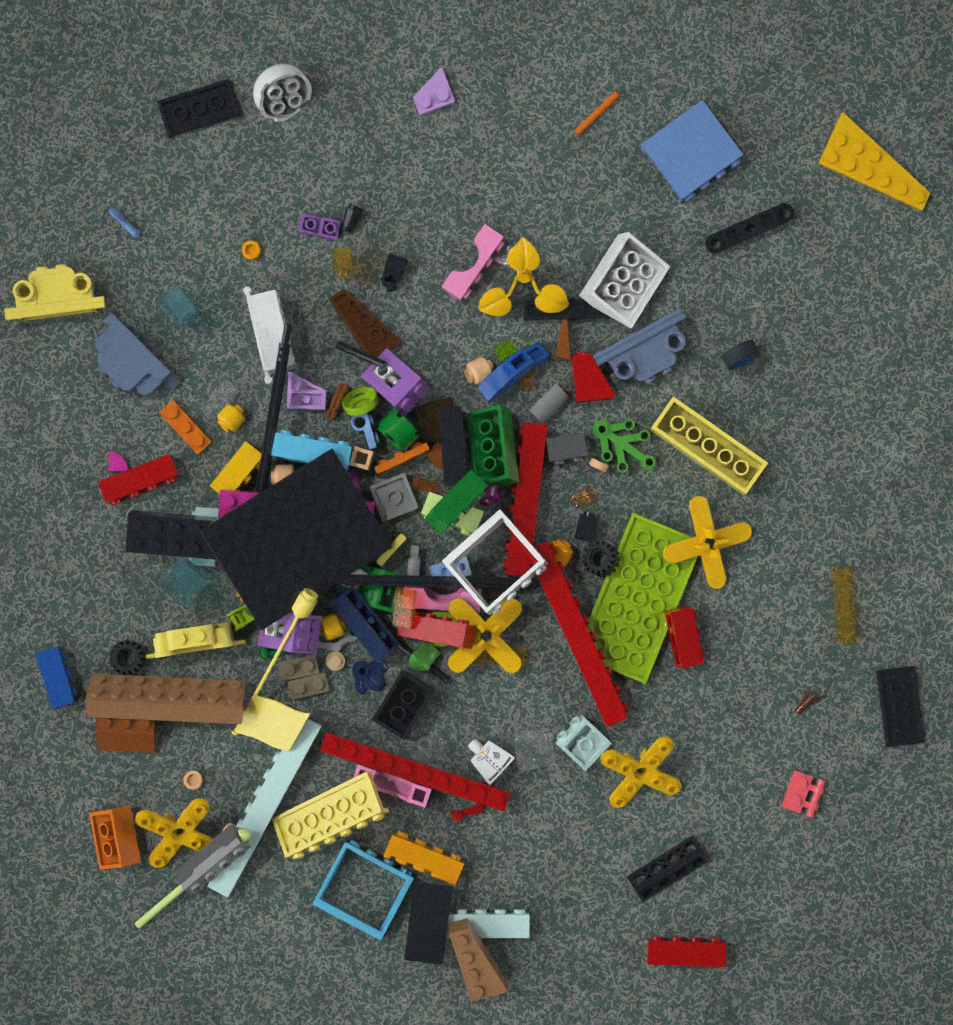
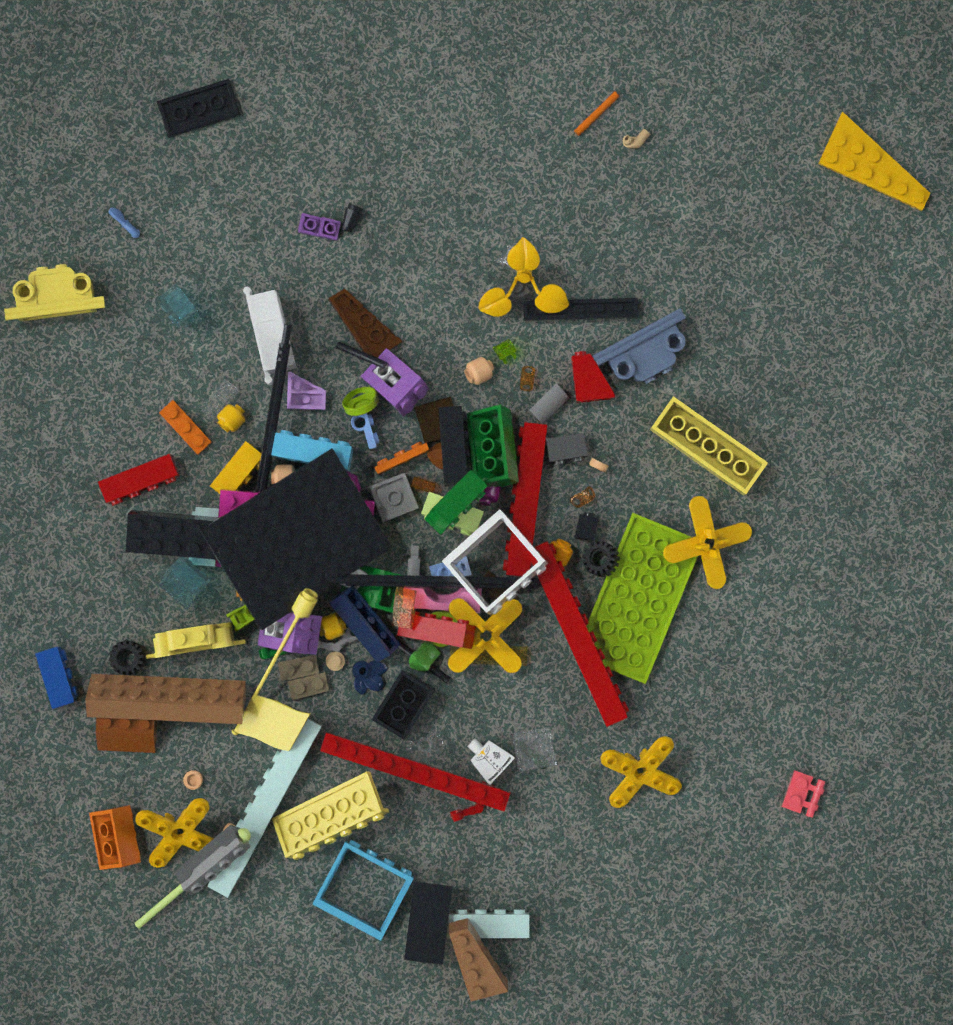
(117, 463): dark pink tile -> none
(130, 361): sand blue brick -> none
(251, 250): light orange tile -> none
(278, 83): white cylinder -> none
(337, 401): dark orange axle -> none
(343, 262): clear yellow brick -> none
(361, 458): light nougat brick -> none
(393, 269): black piece -> none
(395, 545): light yellow tile -> none
(396, 786): bright pink arch -> none
(399, 429): green brick -> none
(424, 858): light orange wedge -> none
(434, 94): lavender wing -> none
(459, 283): bright pink arch -> none
(512, 370): blue slope -> none
(563, 345): dark orange slope -> none
(582, 742): light aqua plate -> none
(622, 443): bright green plant -> none
(625, 280): white slope -> none
(636, 142): none -> tan arm
(669, 872): black fence -> none
(684, 636): red brick -> none
(686, 952): red brick -> none
(692, 151): medium blue panel -> none
(740, 355): black wheel -> none
(762, 223): black piece -> none
(807, 701): reddish brown bar -> none
(843, 605): clear yellow plate -> none
(899, 706): black tile -> none

